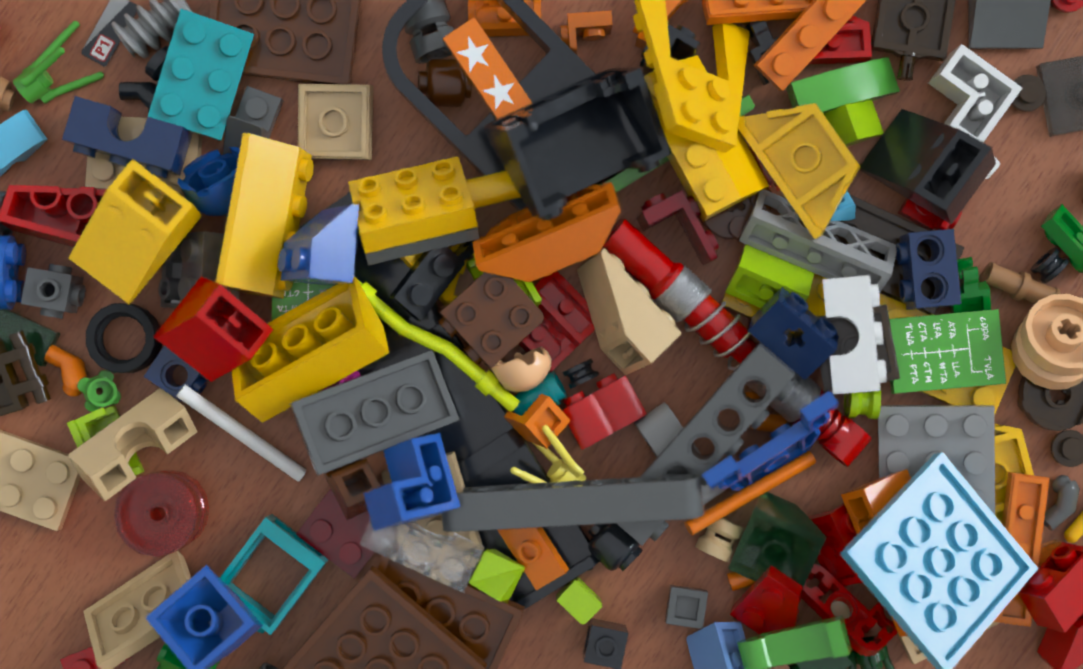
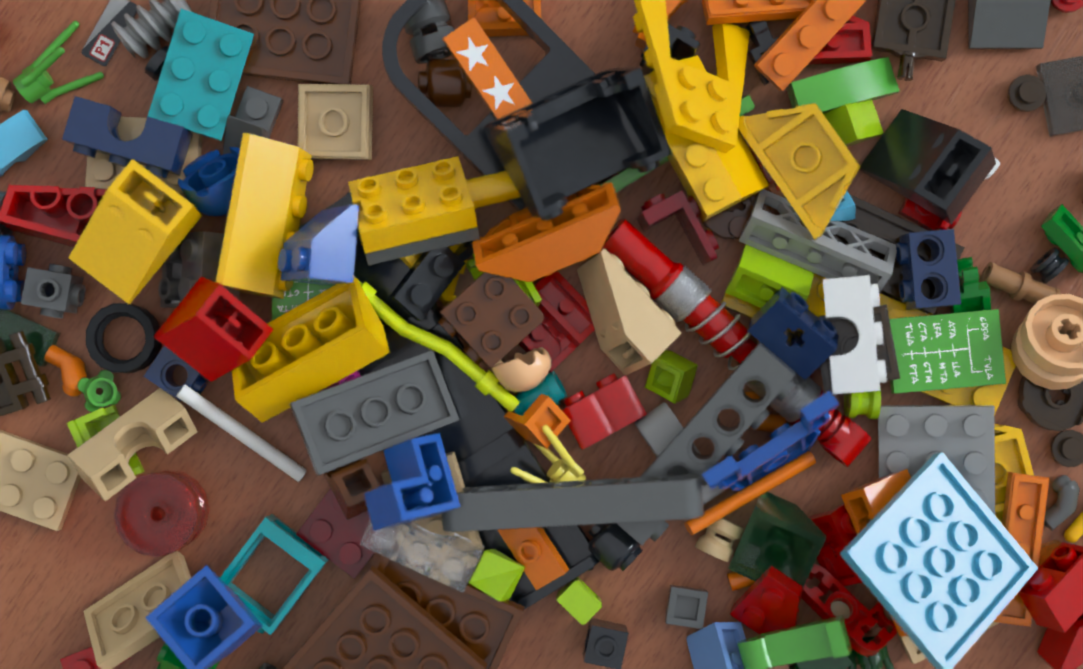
(138, 91): black arm -> none
(580, 373): black bush -> none
(587, 24): orange bracket -> none
(671, 376): none -> lime slope
(977, 89): white brick -> none

